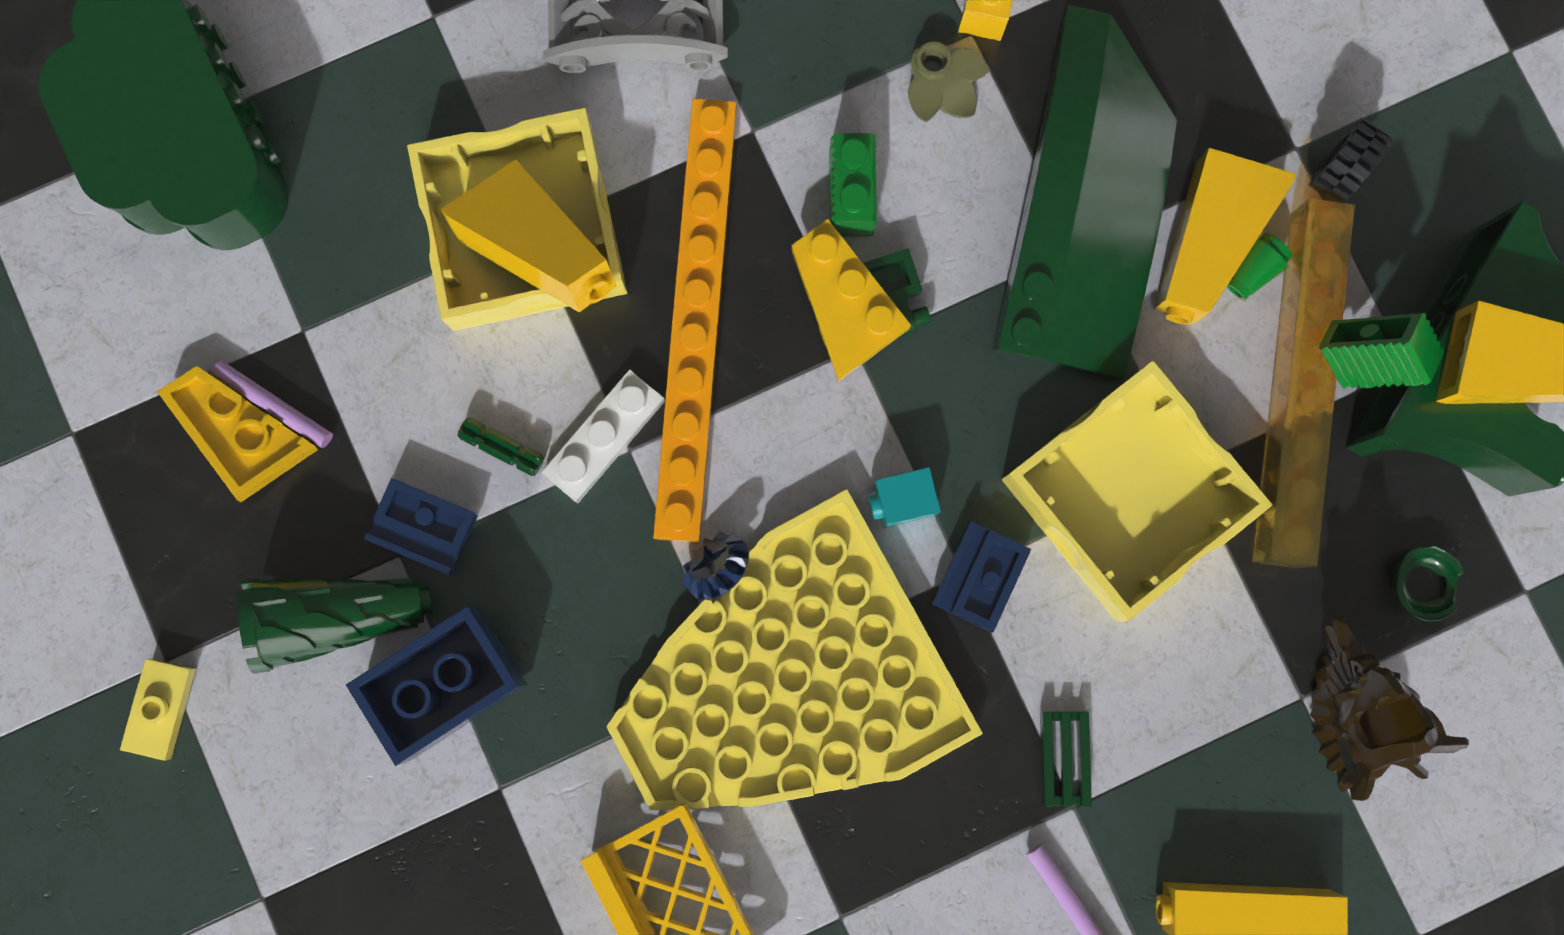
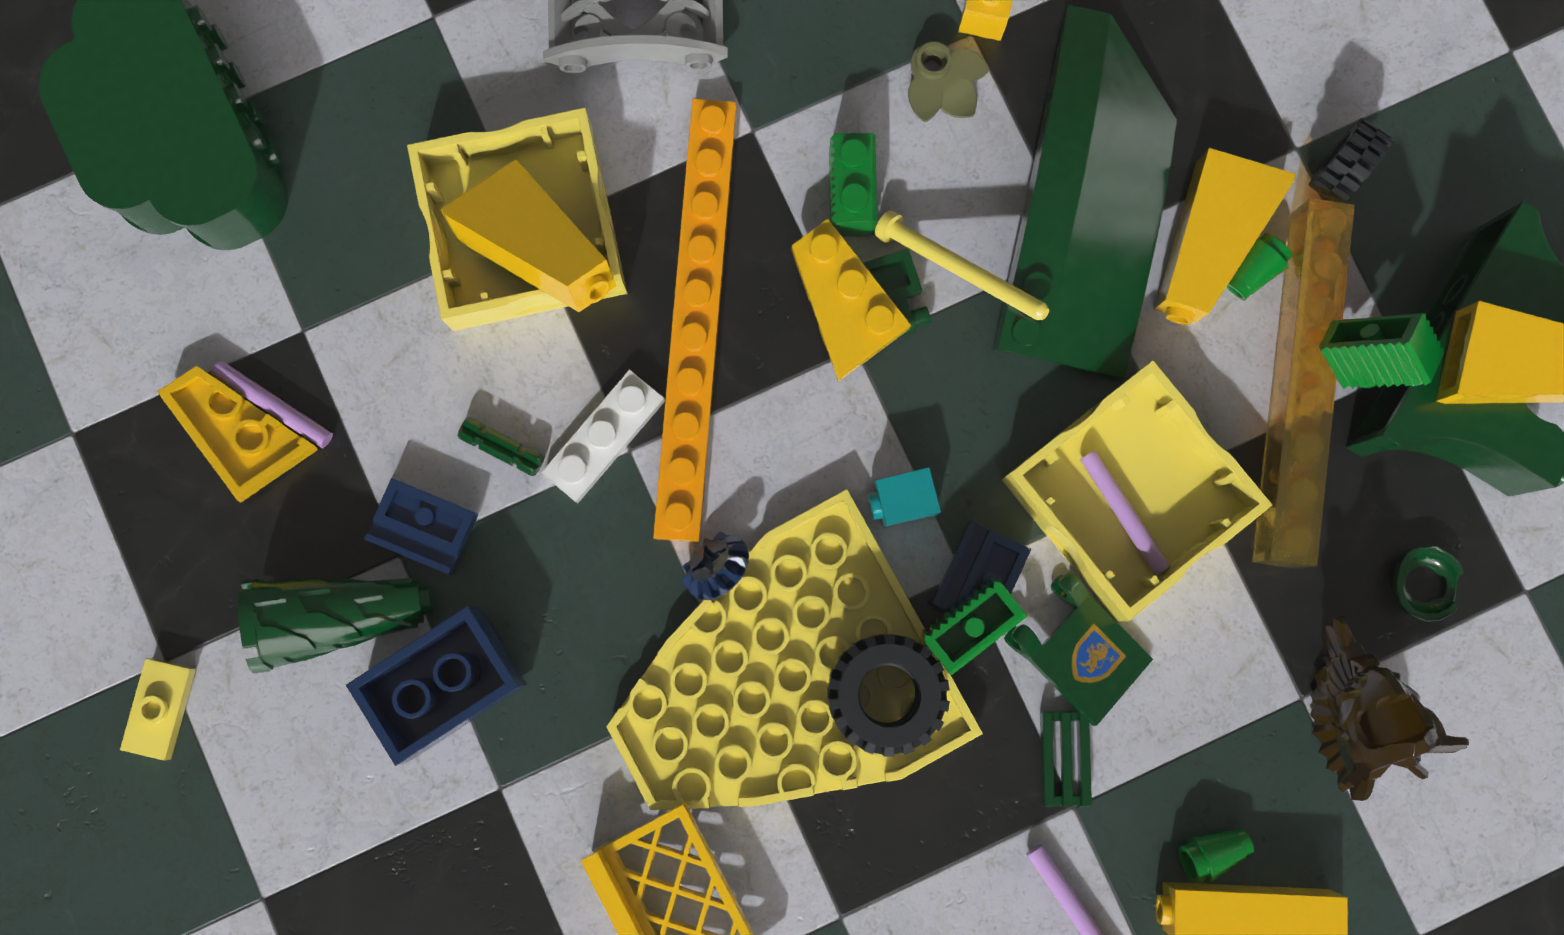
(891, 228): none -> light yellow bar
(925, 712): none -> black tyre
(973, 625): none -> green brick
(1086, 655): none -> dark green flag
(1125, 512): none -> lavender bar
(1214, 854): none -> green cone

